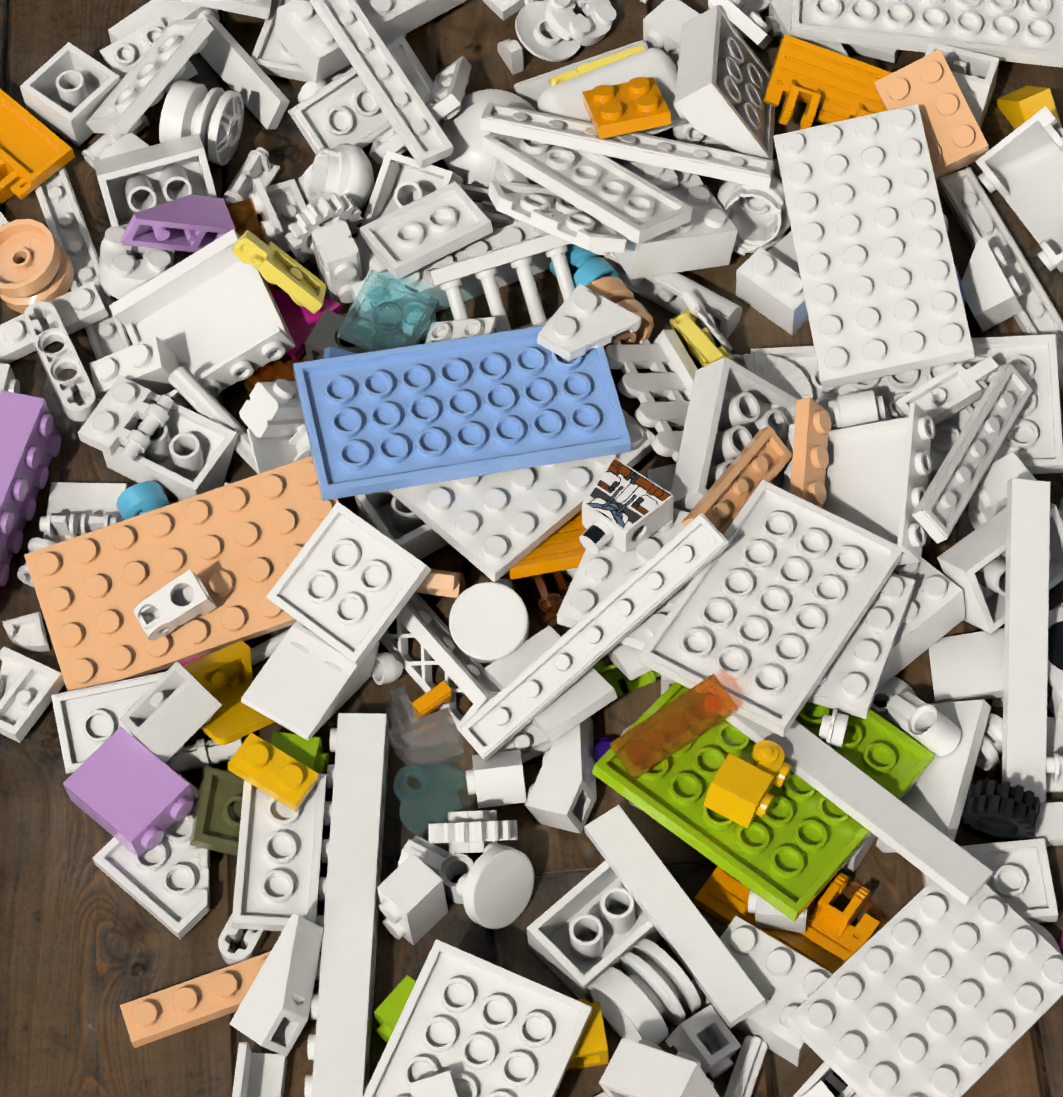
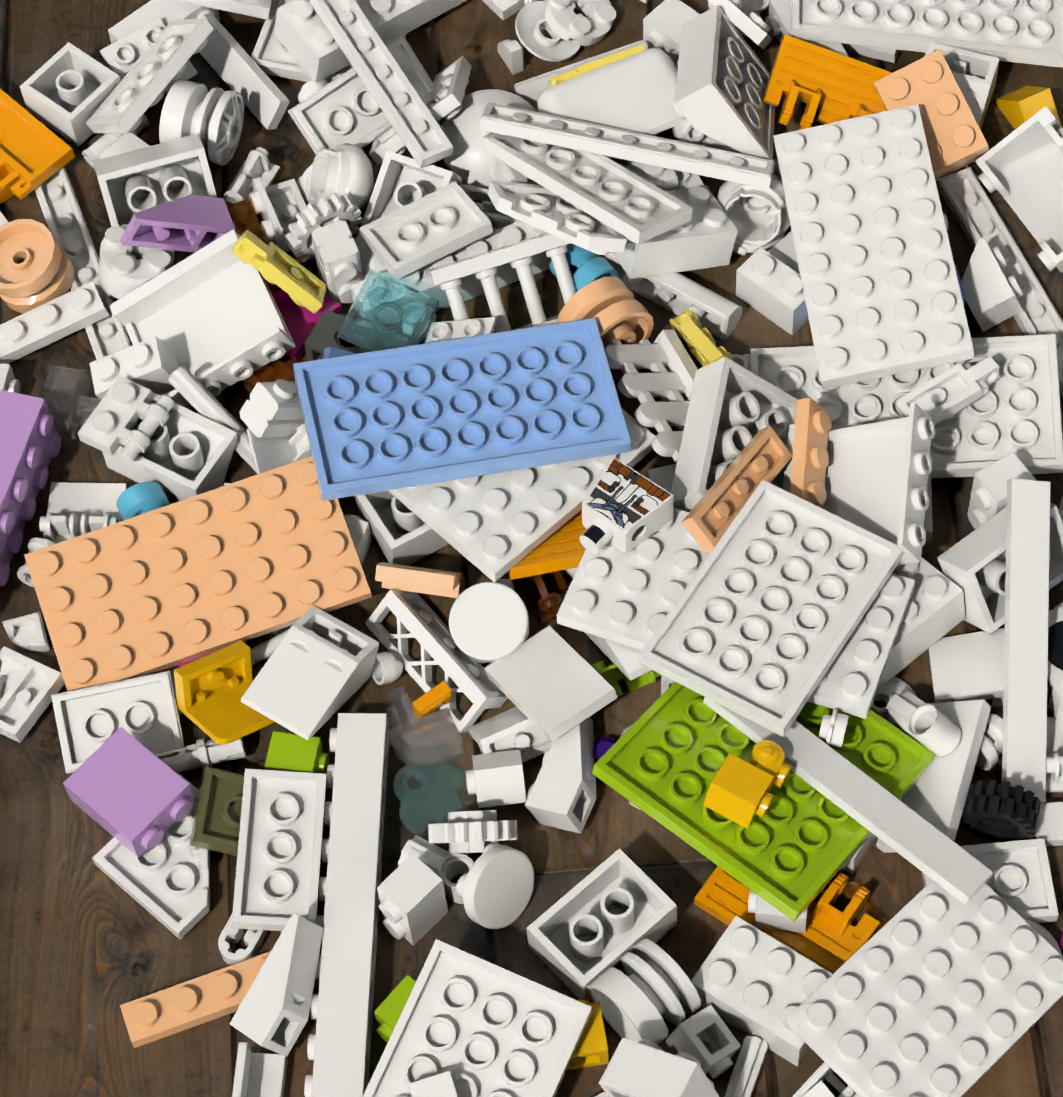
(64, 359): white beam -> none
(170, 712): white brick -> none
(173, 605): white leg -> none
(273, 771): yellow plate -> none
(348, 583): white plate -> none
(585, 323): white wing -> none
(593, 636): white tile -> none
(626, 107): light orange plate -> none
(673, 727): clear orange plate -> none
(675, 916): white tile -> none
(698, 309): white hand -> none
(780, 374): white hand -> none
(856, 409): white brick -> none
(972, 453): white tile -> none

